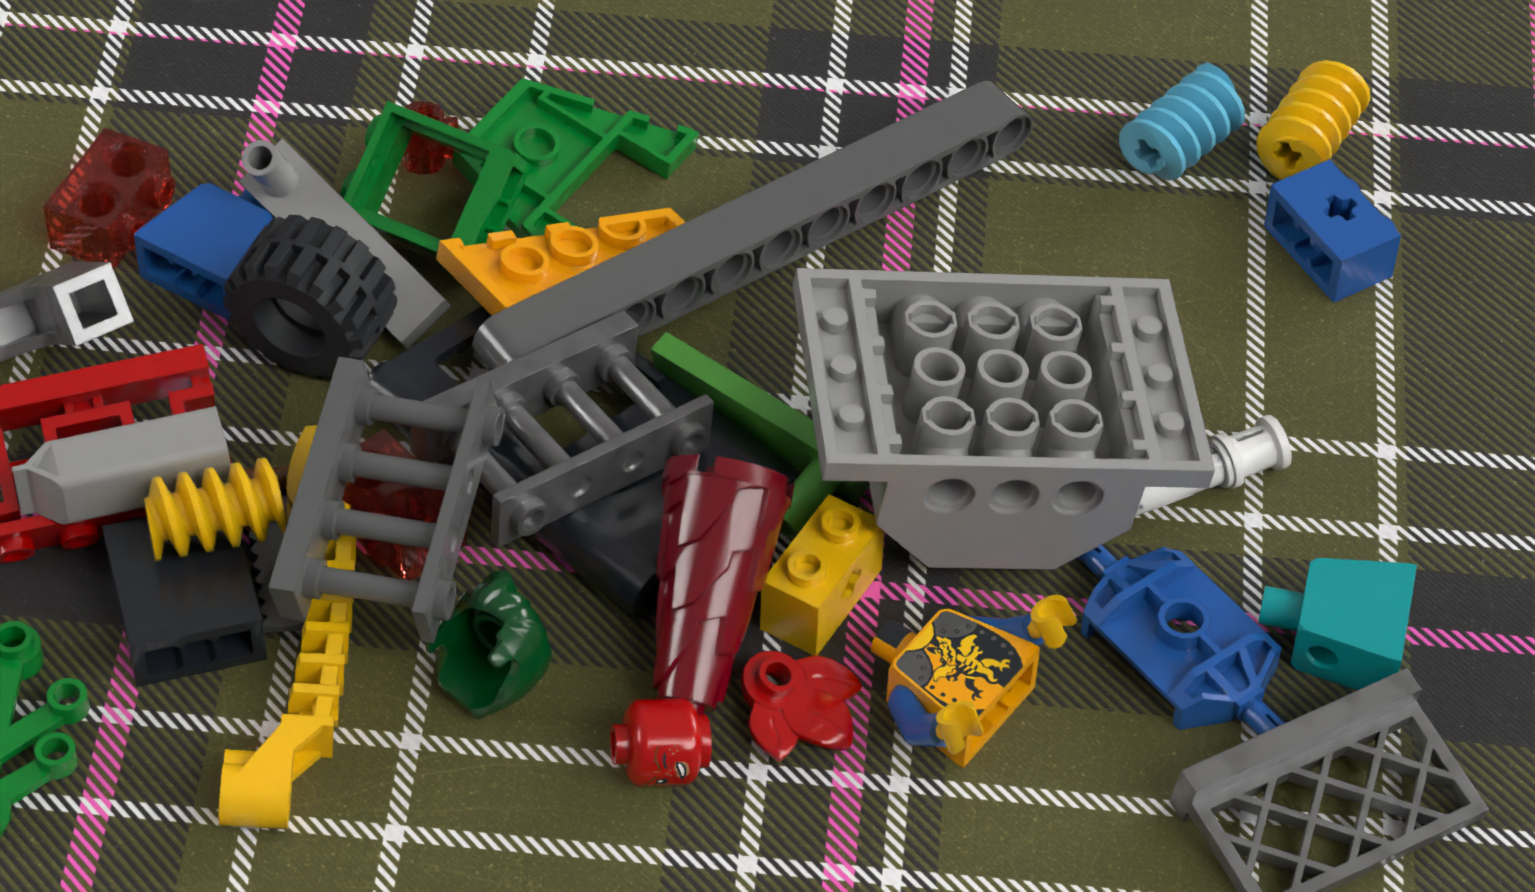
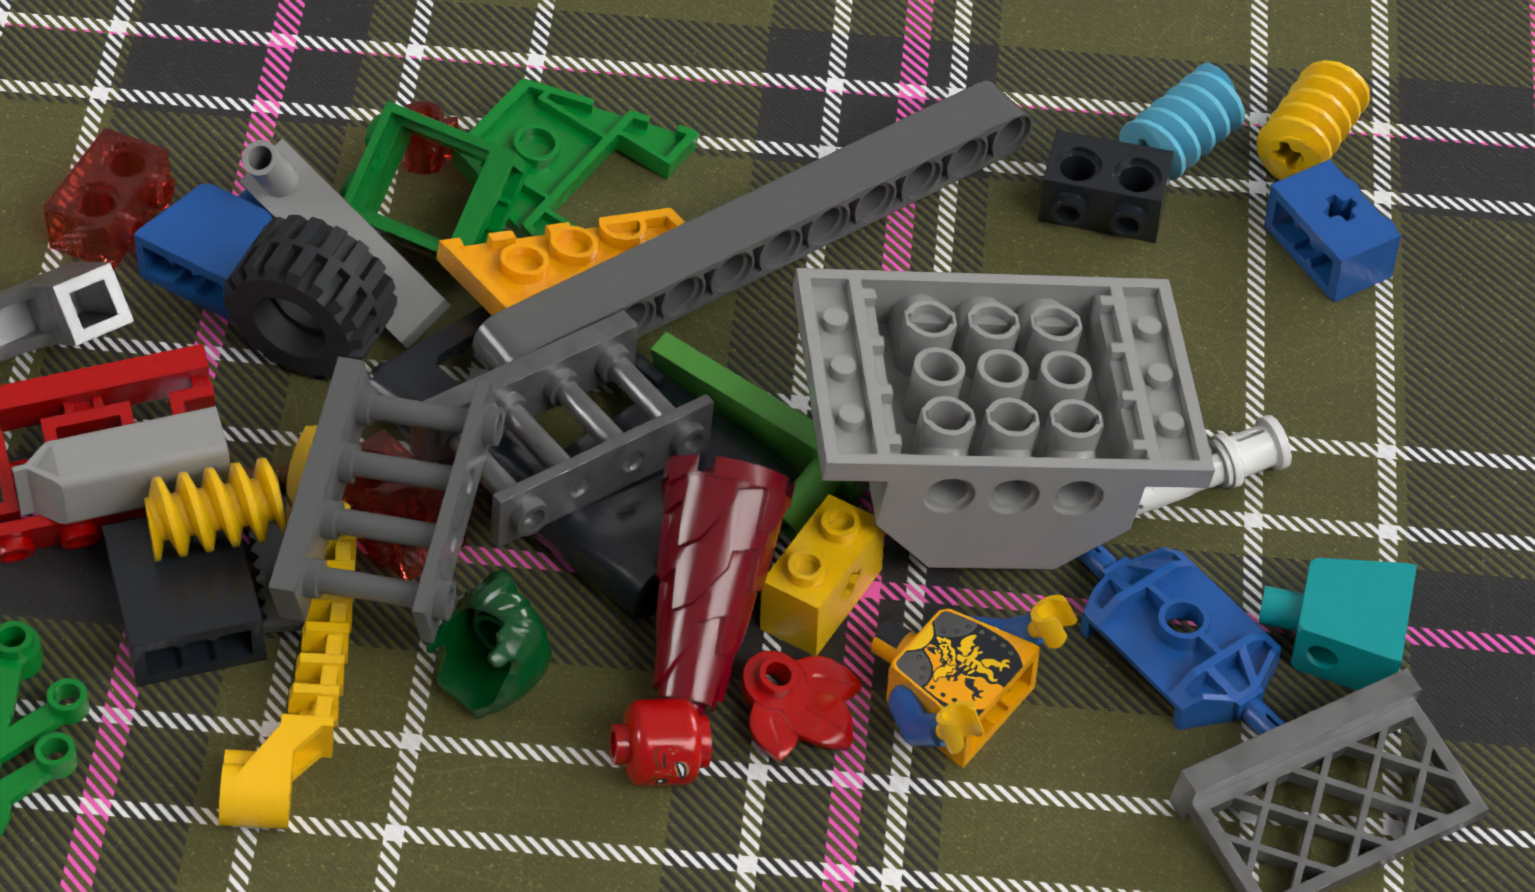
(1105, 186): none -> black brick

